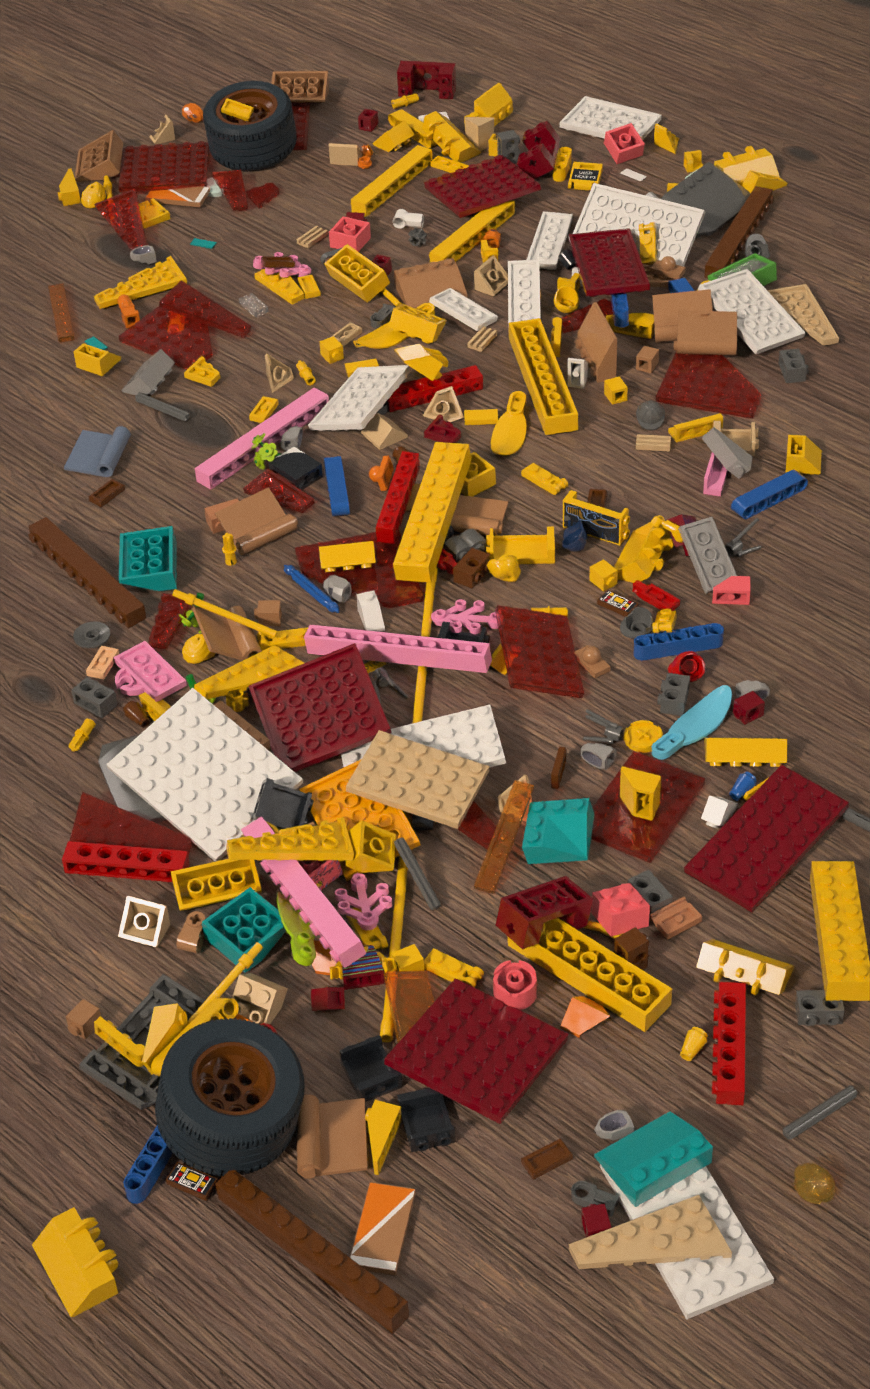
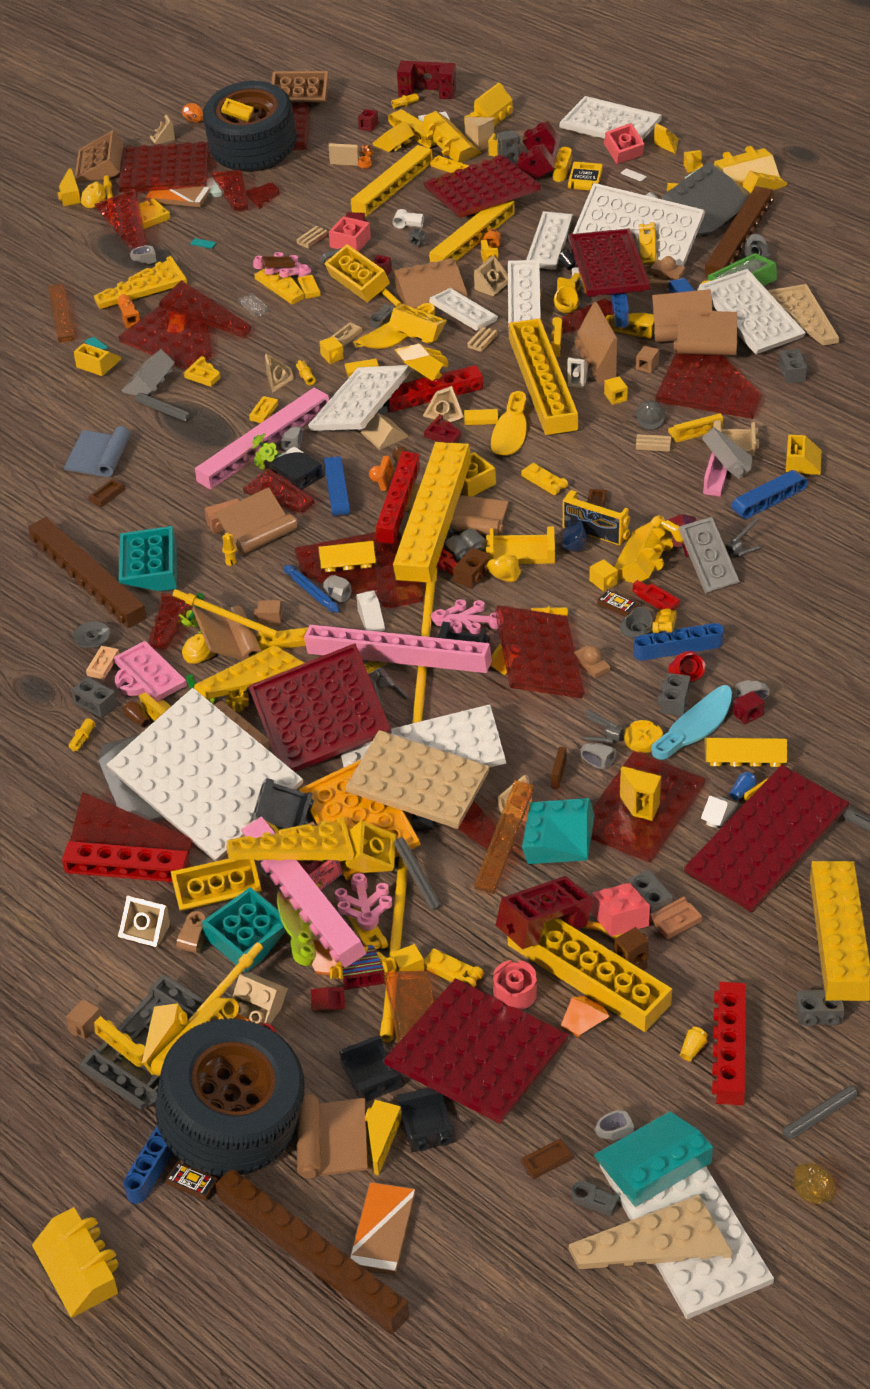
(594, 1219): dark red brick -> none
(732, 591): coral slope -> none
(744, 966): piece -> none

